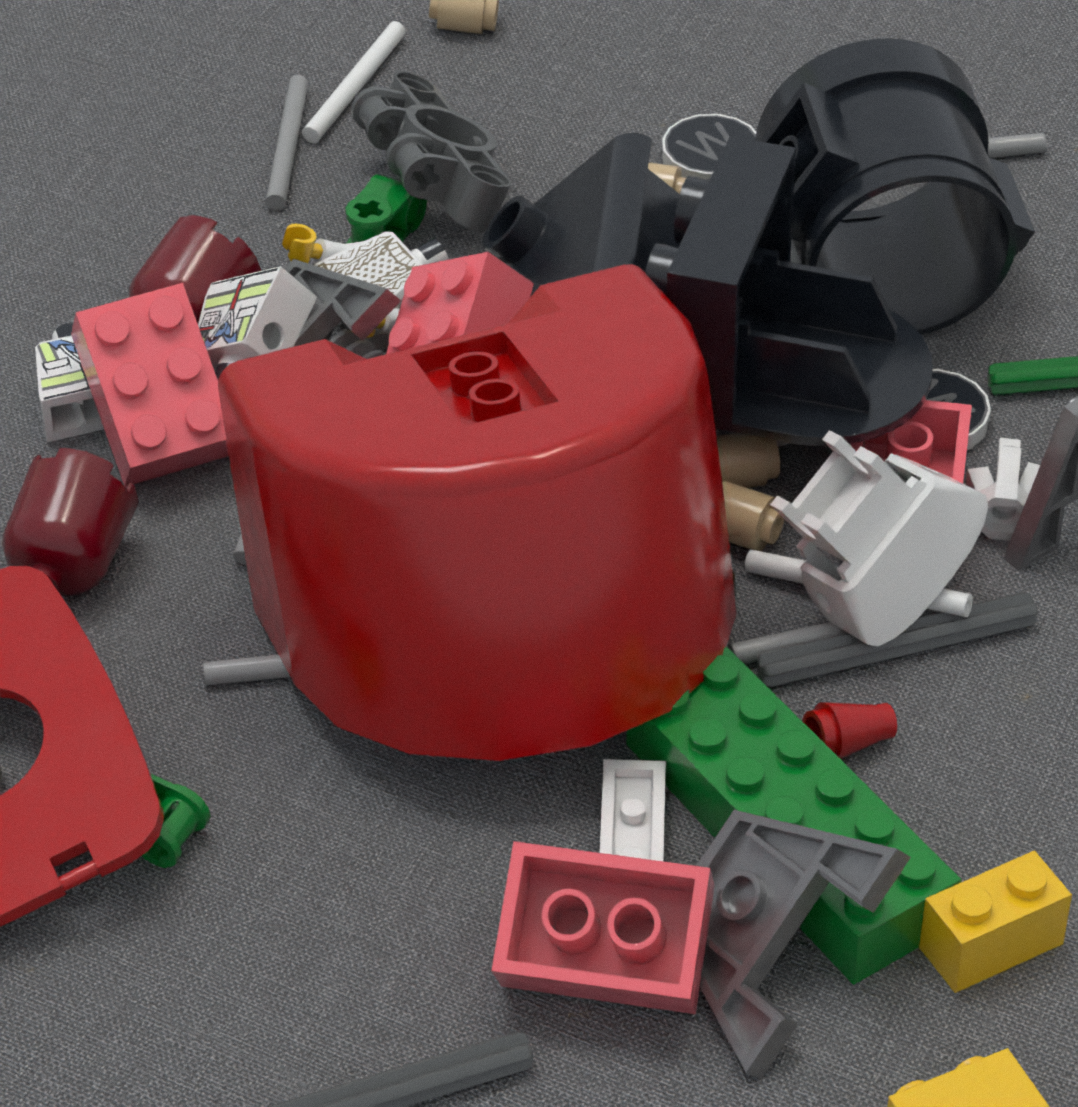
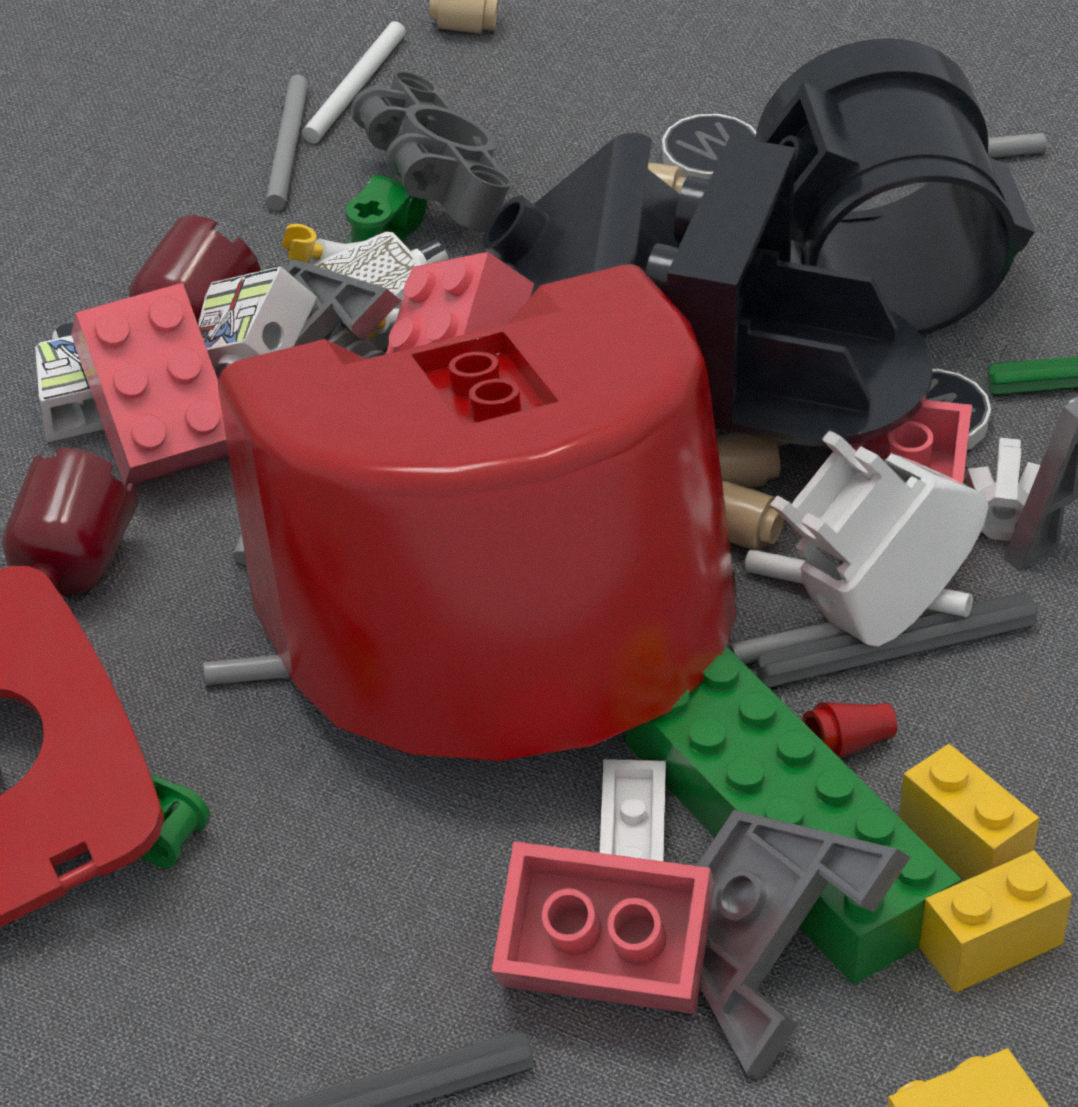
(965, 814): none -> yellow brick

